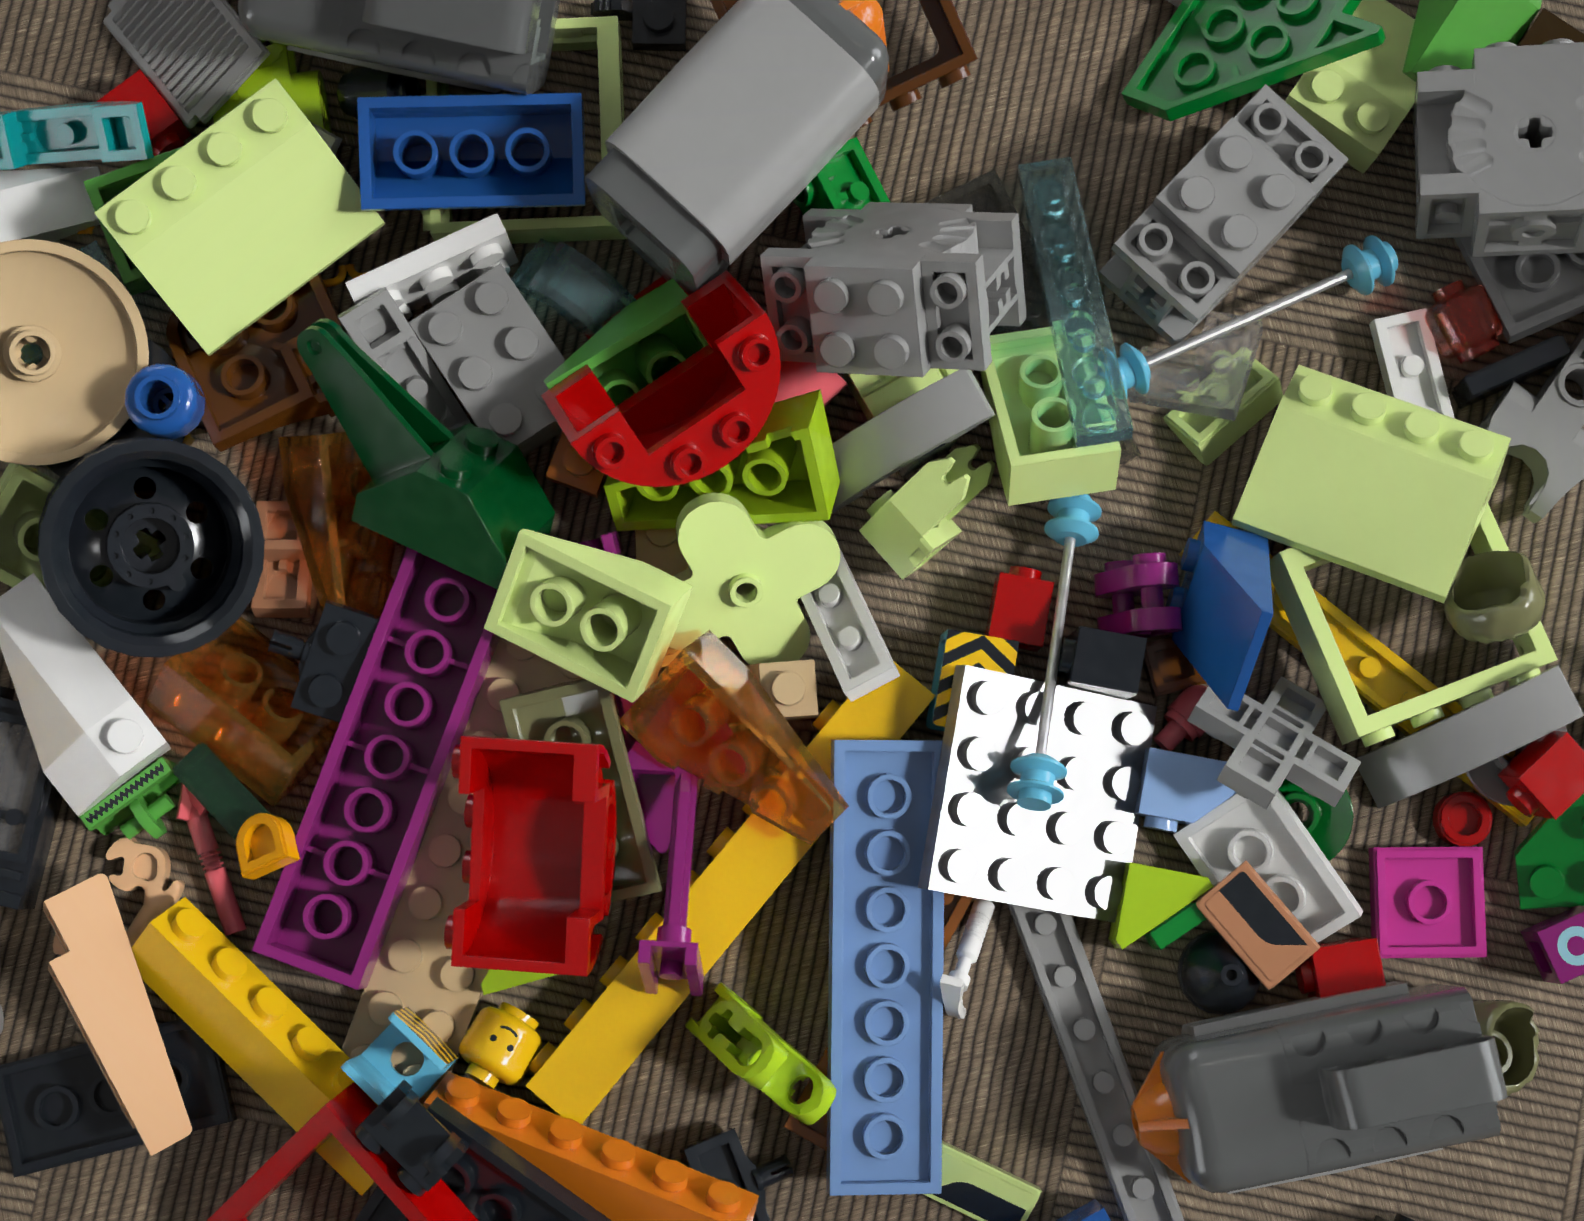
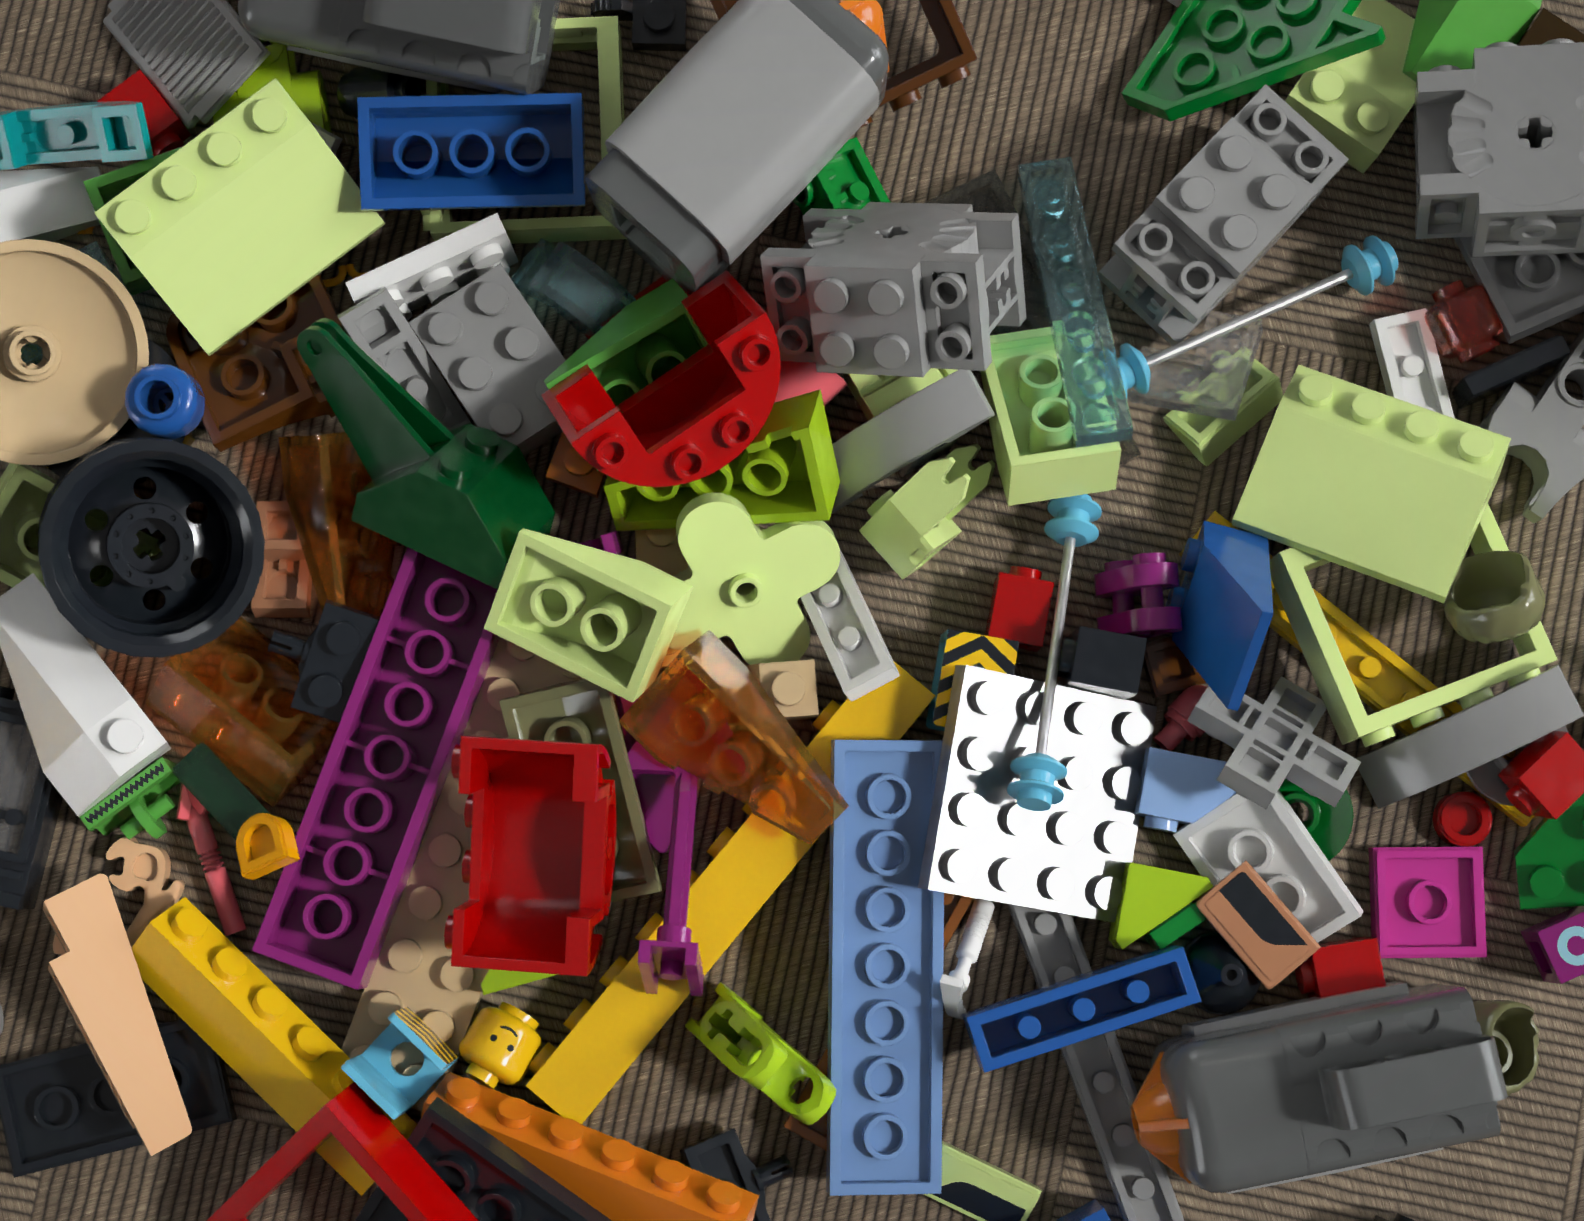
(412, 1139): black piece -> none
(1081, 1007): none -> blue brick

